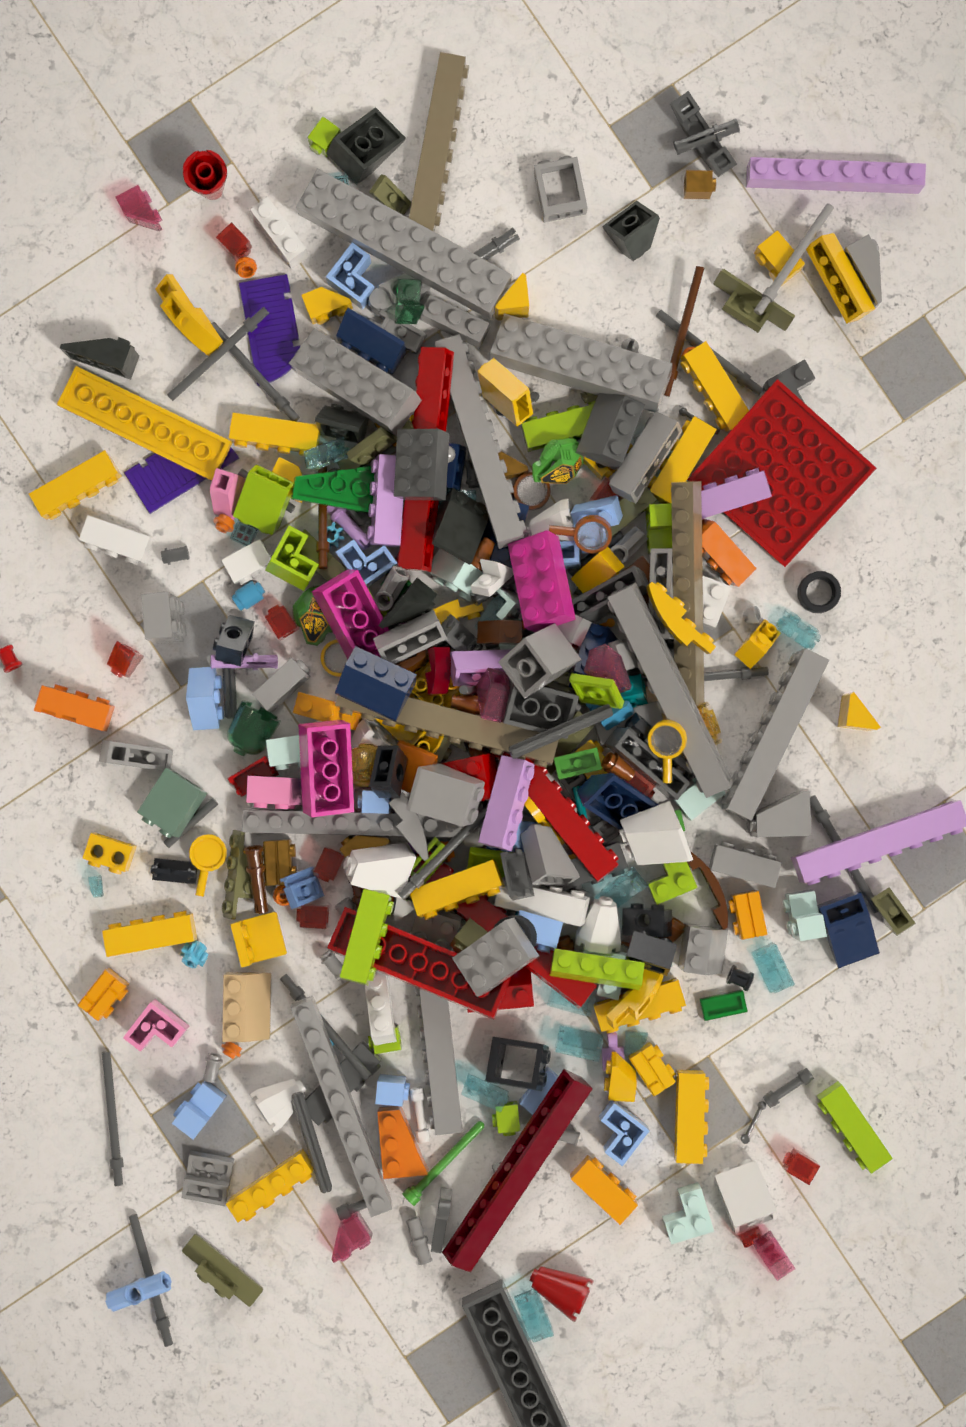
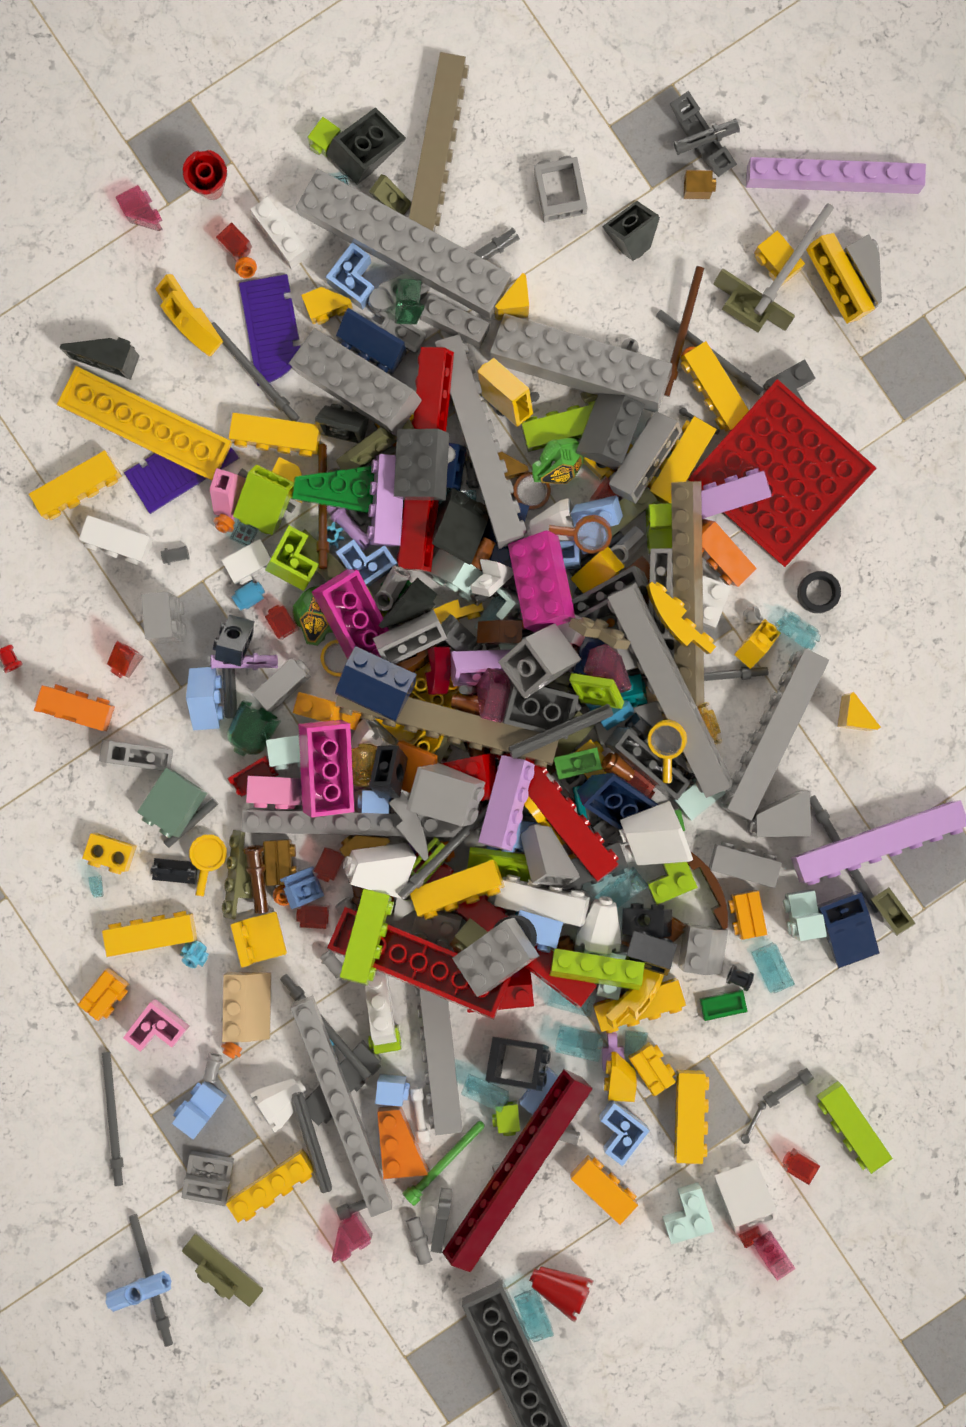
(250, 325): dark grey bar -> none
(321, 455): clear light blue hinge -> none
(517, 875): dark grey hinge -> none
(600, 630): none -> dark tan plate

